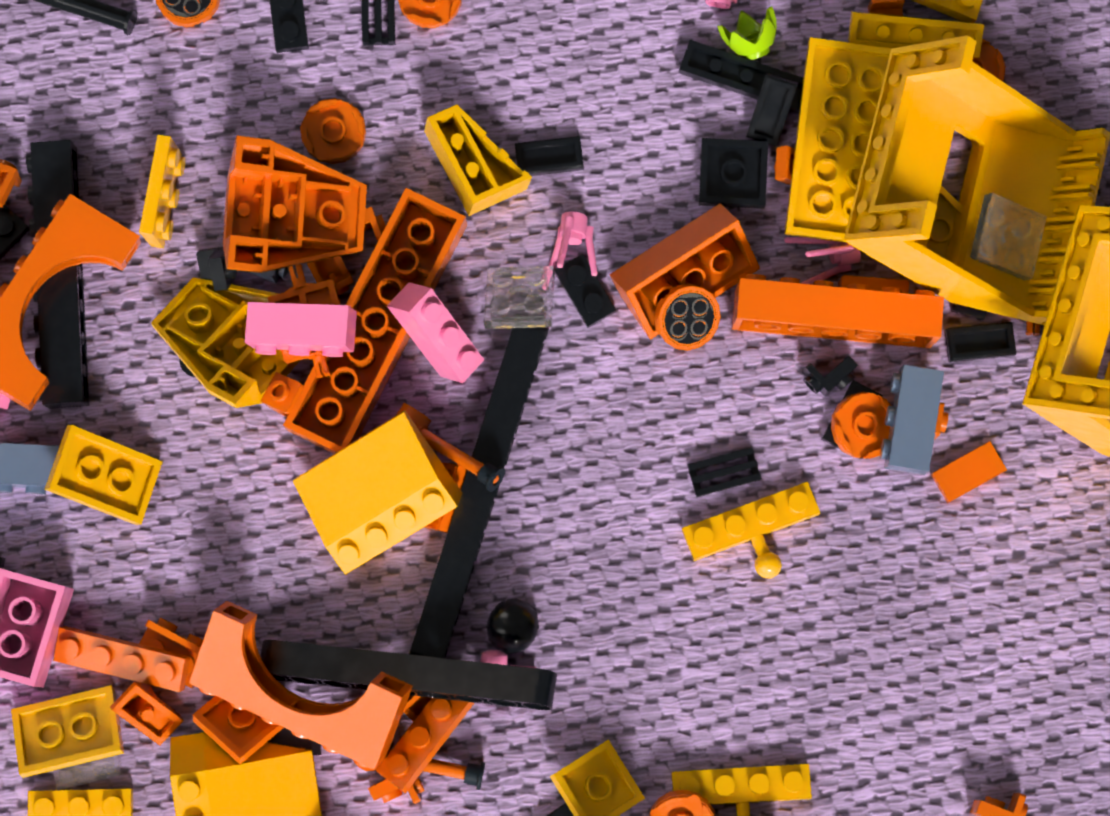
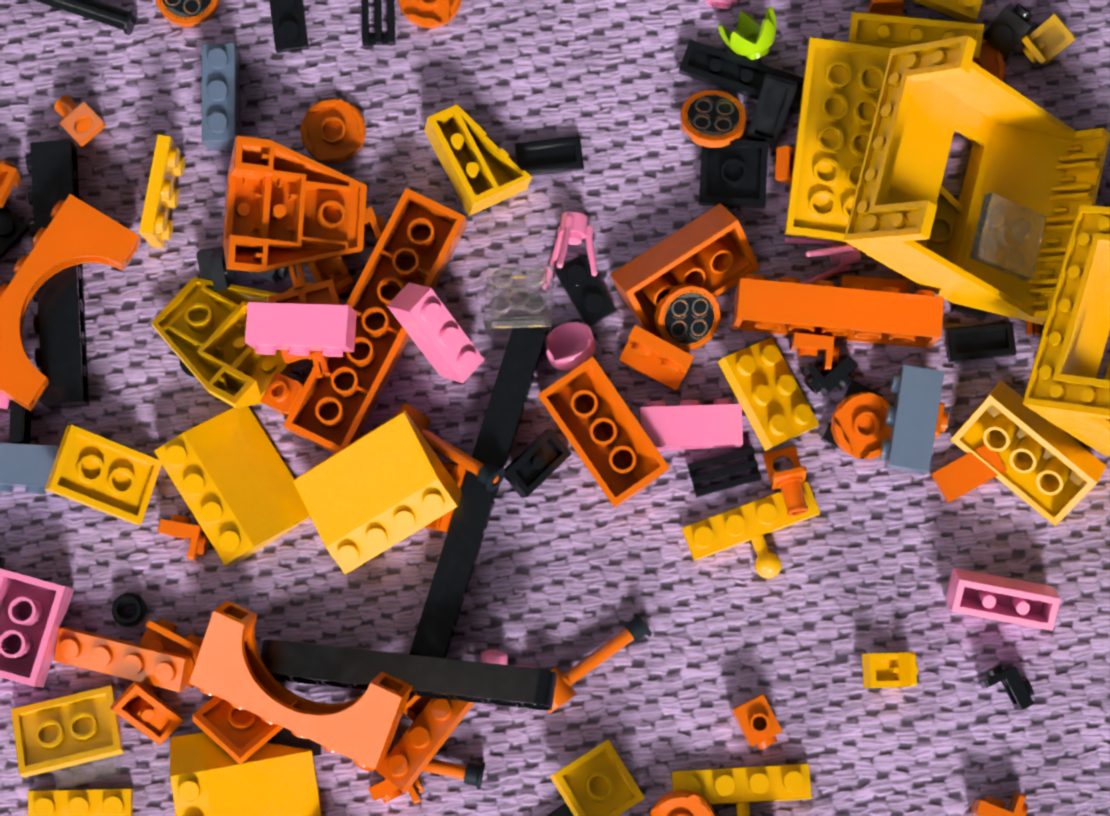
(19, 424): none -> black tile
(79, 120): none -> orange bracket
(119, 605): none -> black plate
(181, 528): none -> orange bracket
(220, 95): none -> sand blue brick
(234, 483): none -> yellow slope
(512, 626): black hair -> none
(536, 463): none -> black plate
(564, 691): none -> orange piece
(569, 345): none -> bright pink hair
(604, 432): none -> orange slope
(656, 358): none -> orange bracket
(693, 424): none -> bright pink brick
(713, 118): none -> tile
(757, 722): none -> orange brick
(768, 393): none -> yellow plate
(788, 480): none -> orange bracket
(811, 344): none -> orange bracket
(889, 670): none -> yellow bracket
(1002, 599): none -> bright pink brick
(1009, 28): none -> black bracket
(1017, 687): none -> black bracket
(1040, 458): none -> yellow slope
(1047, 40): none -> yellow bracket

